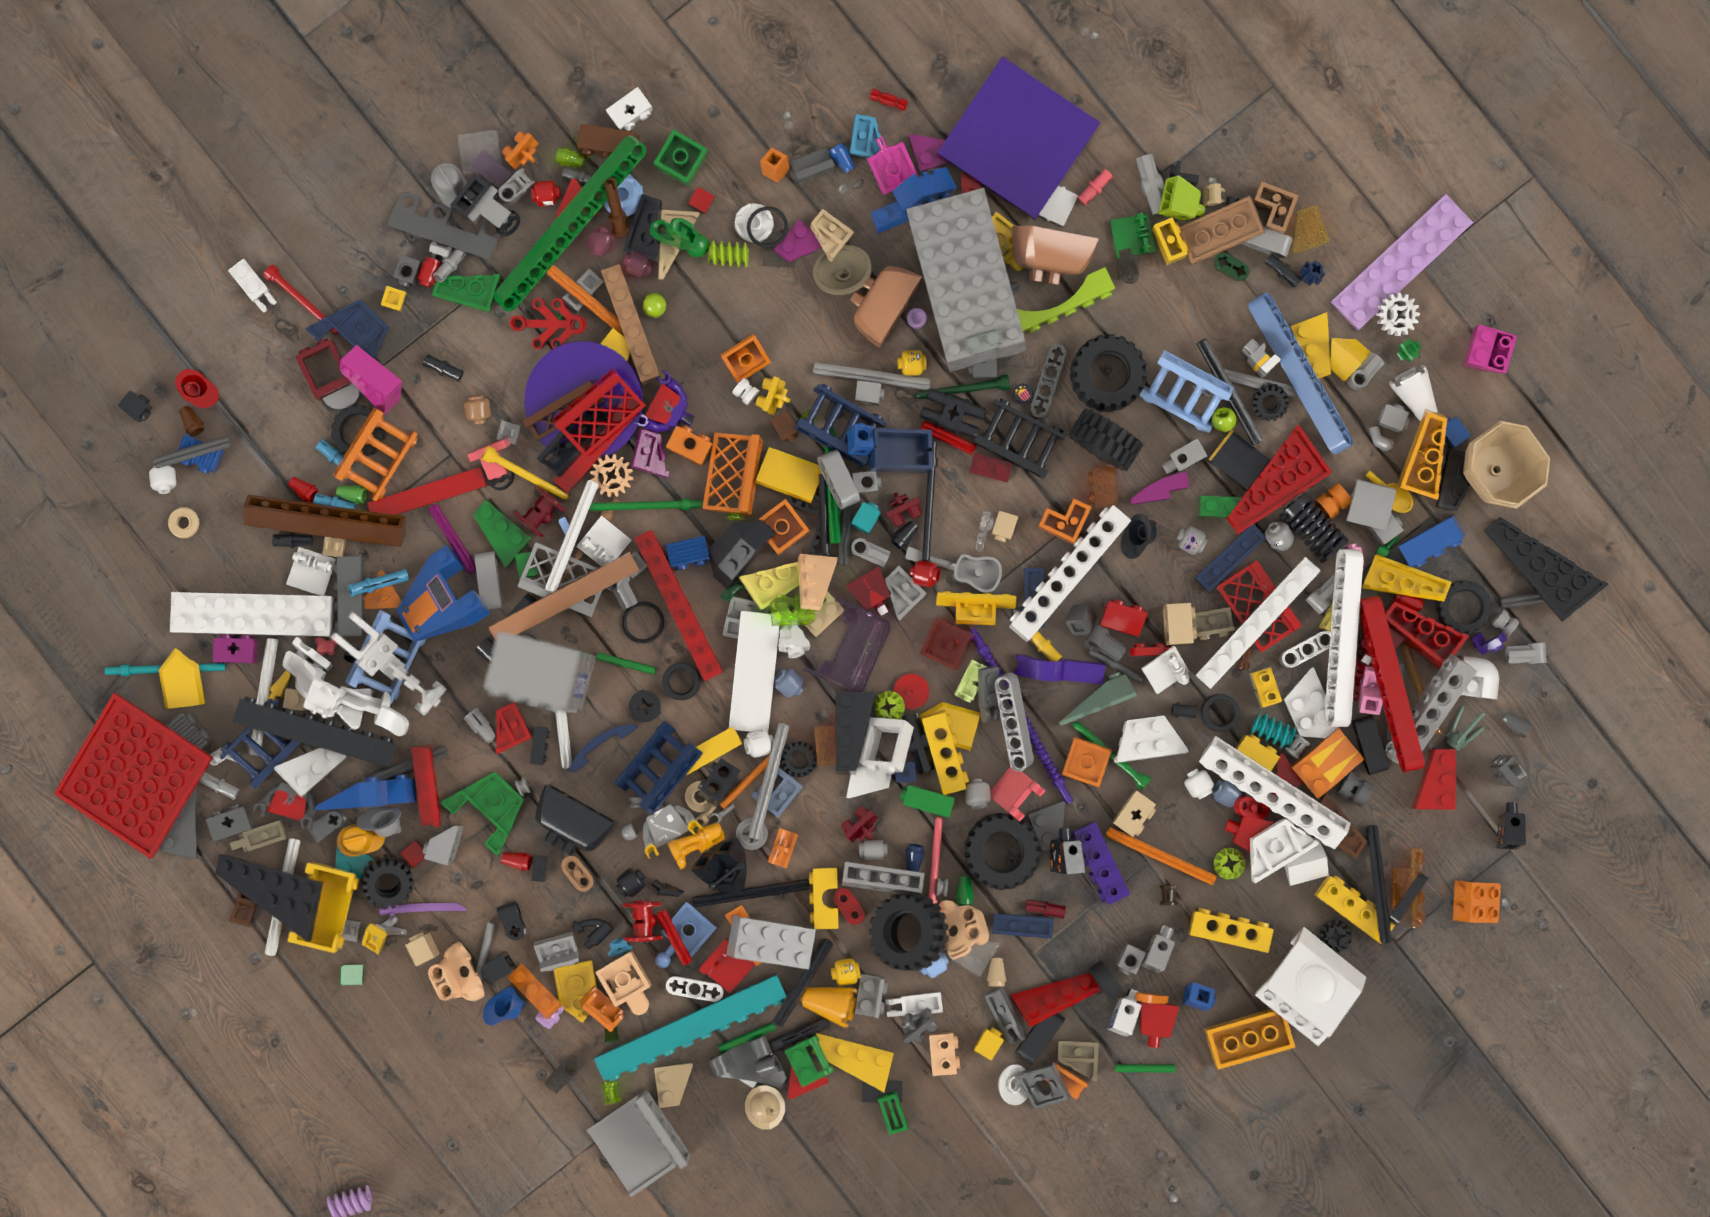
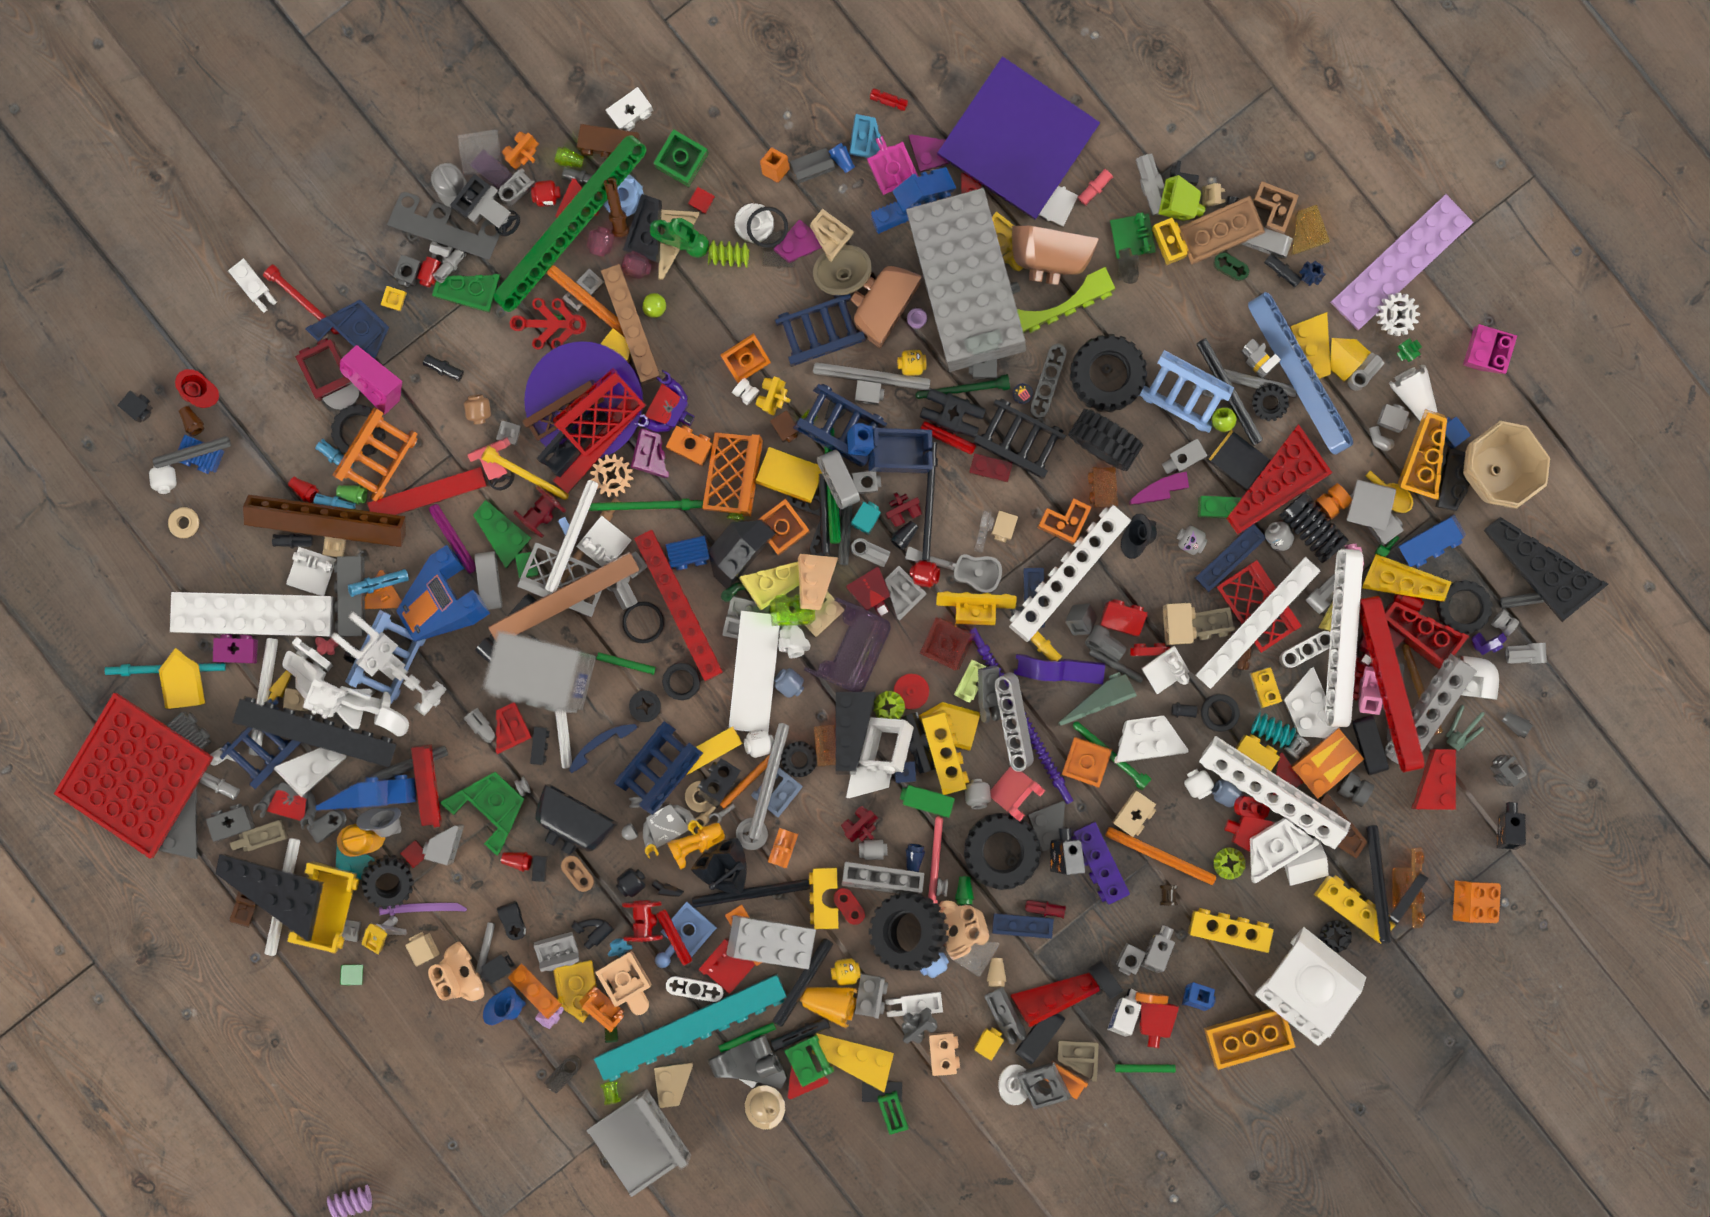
(816, 349): none -> dark blue fence

